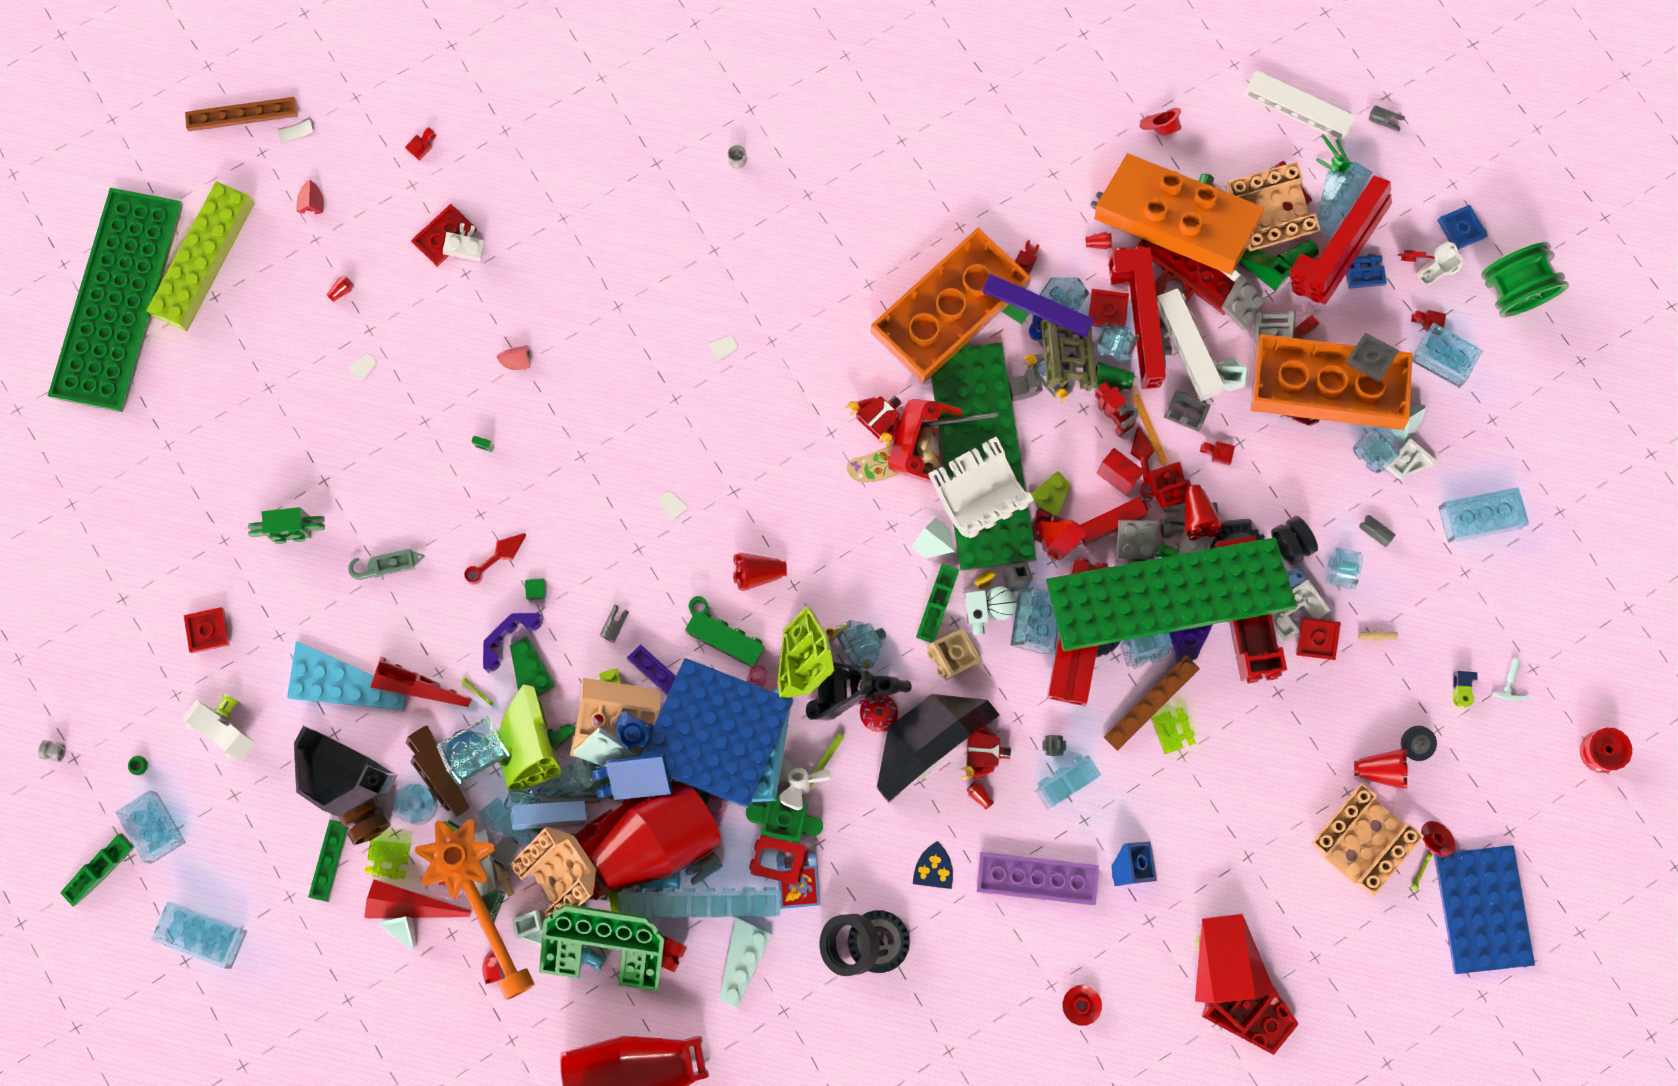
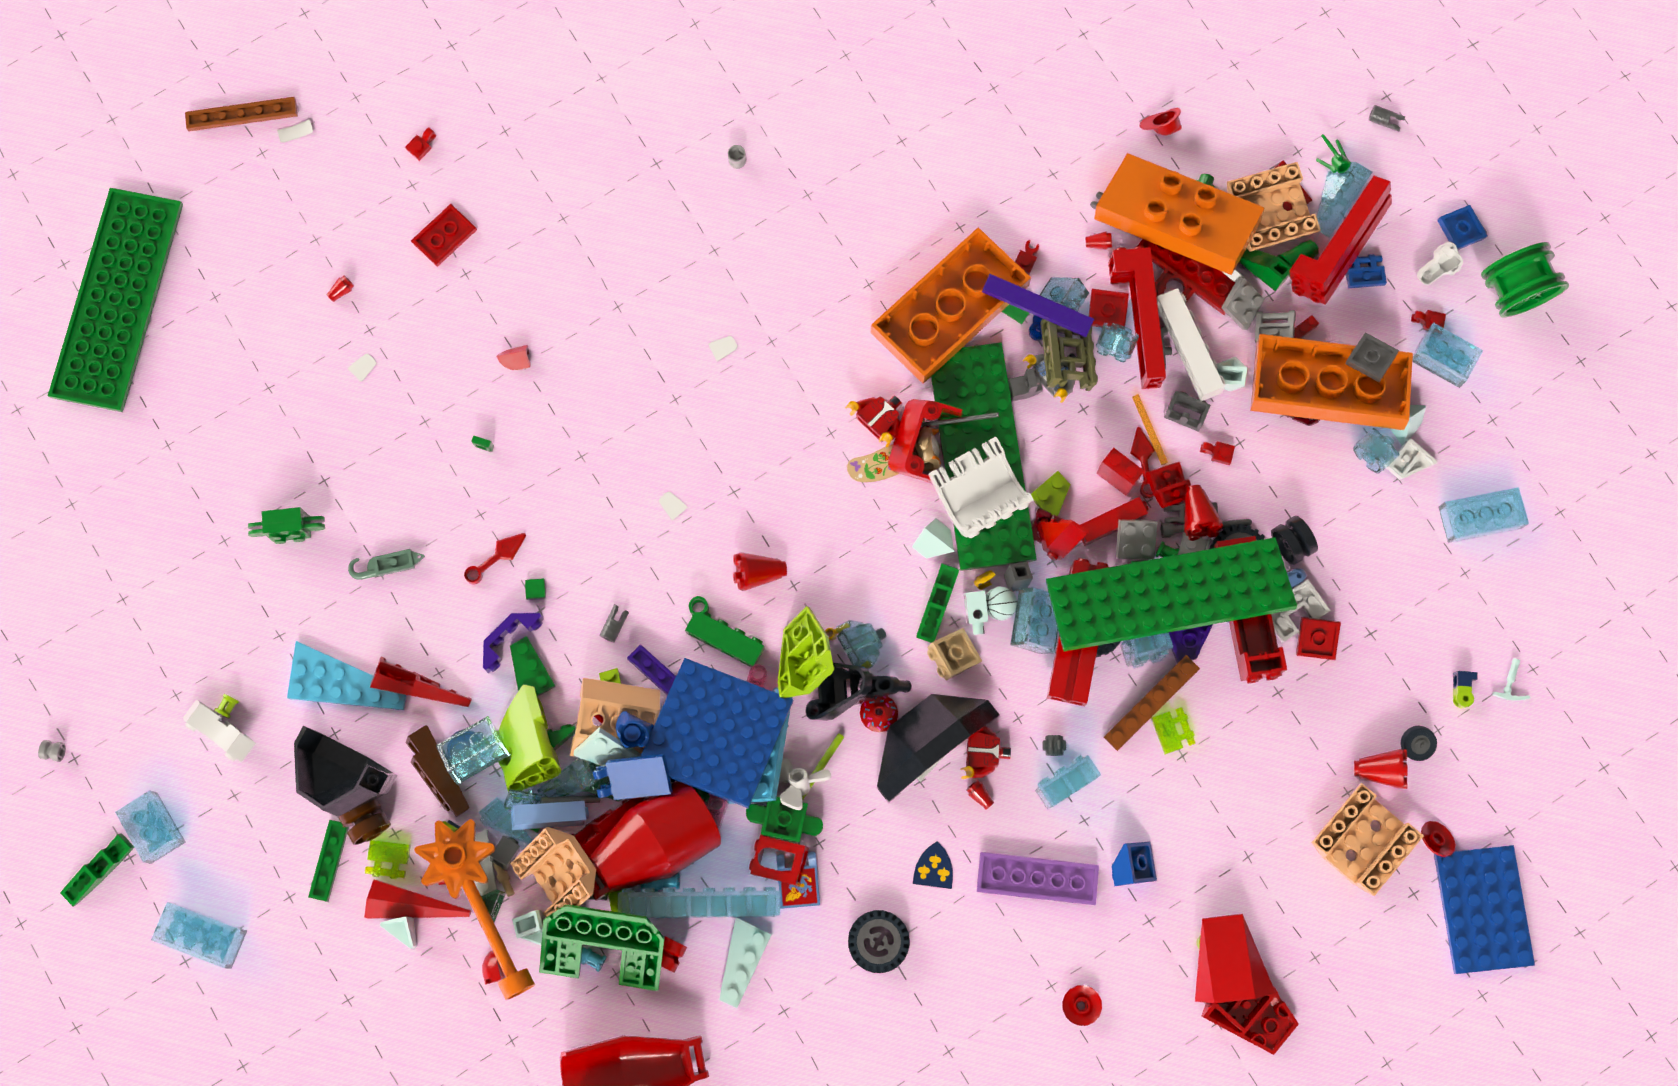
(132, 765): green plate -> none
(201, 256): lime brick -> none
(206, 630): red plate -> none
(309, 199): brick -> none
(405, 808): clear light blue brick -> none
(463, 246): white brick -> none
(464, 681): lime hinge -> none
(708, 866): dark grey hinge -> none
(870, 940): black tyre -> none
(1114, 376): green plant -> none
(1114, 407): red hips -> none
(1299, 105): white brick -> none
(1345, 567): clear light blue brick -> none
(1377, 531): dark grey hinge -> none
(1378, 635): tan bar -> none
(1410, 255): red plate -> none
(1415, 886): lime hinge -> none
(1606, 750): red wheel -> none

